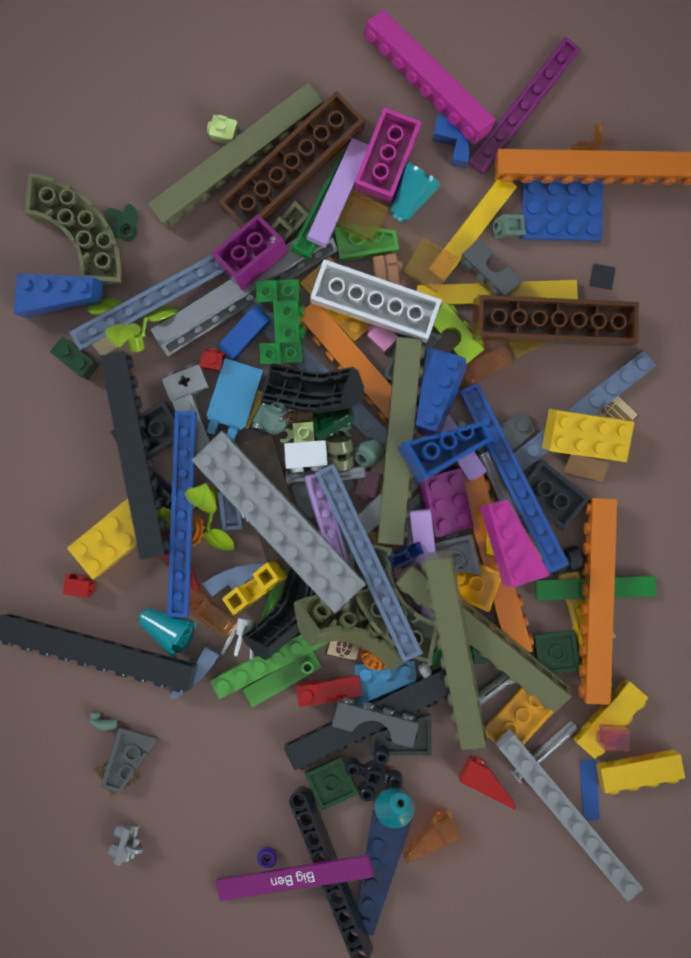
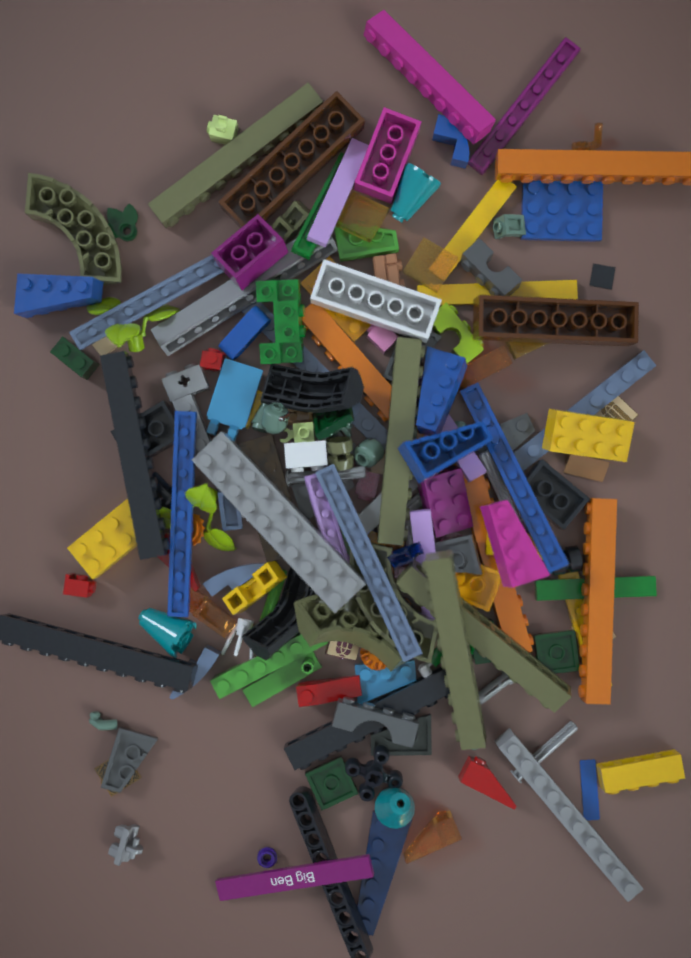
(520, 714): light orange tile -> none
(613, 737): clear pink brick -> none
(625, 702): yellow brick -> none

